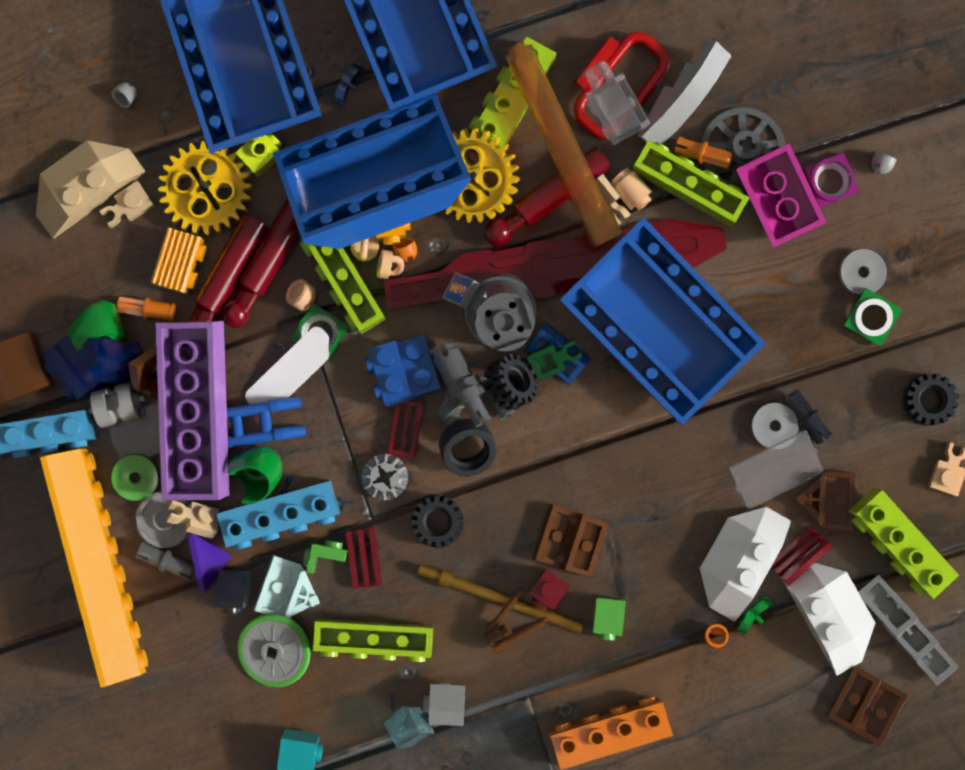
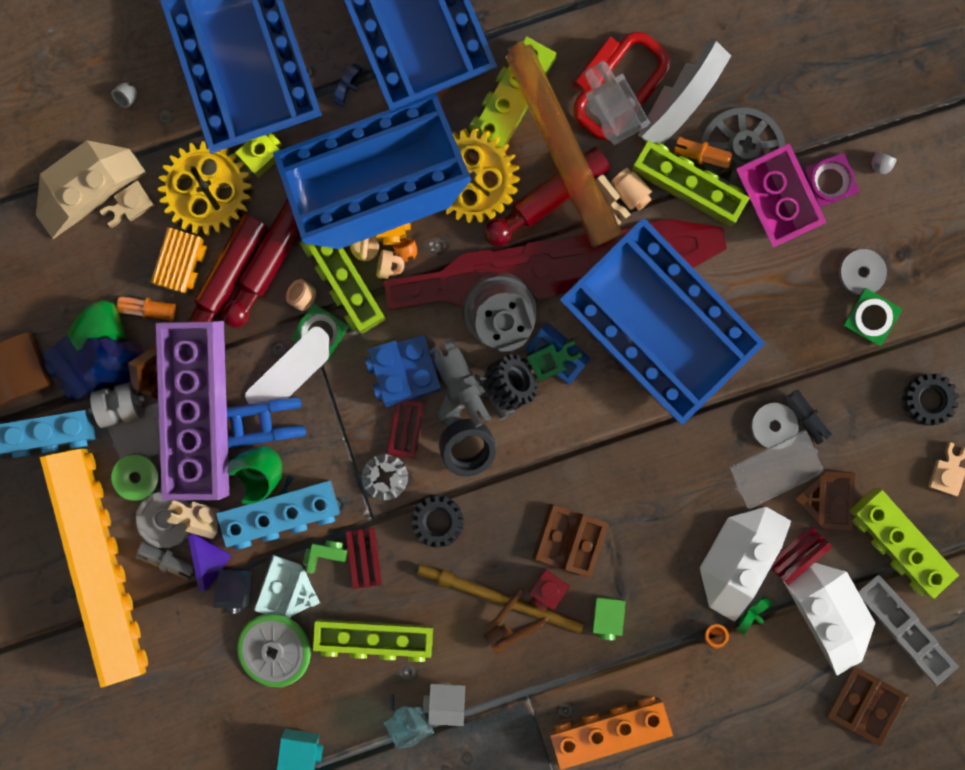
(461, 290): tile -> none

